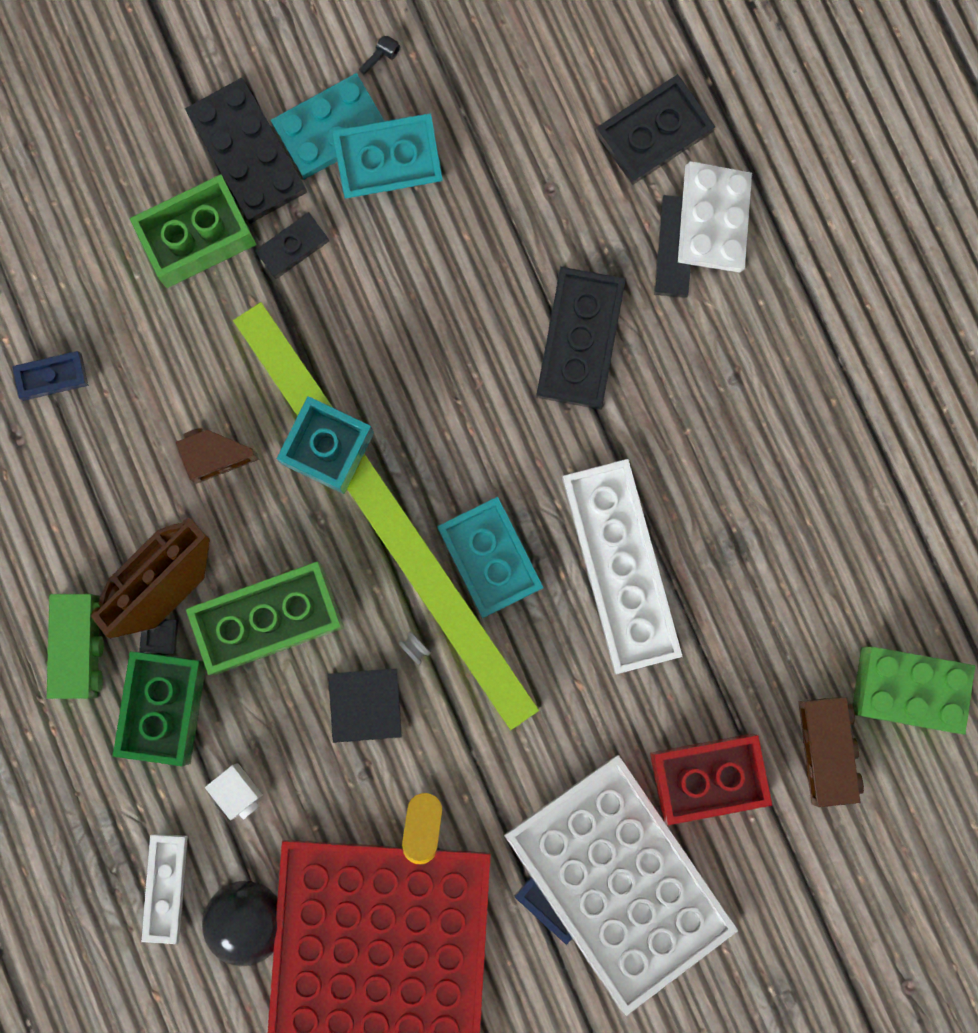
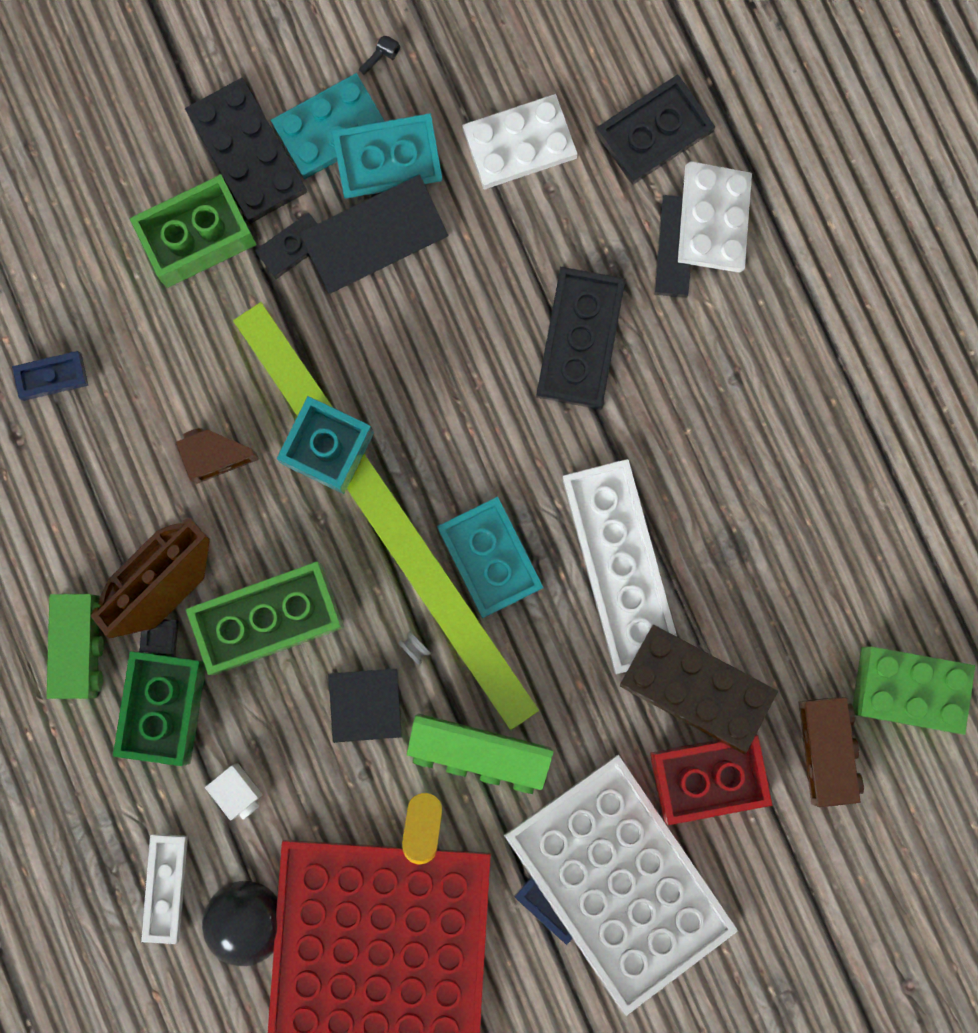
(374, 234): none -> black tile
(479, 752): none -> bright green slope
(519, 141): none -> white plate
(699, 689): none -> dark brown plate

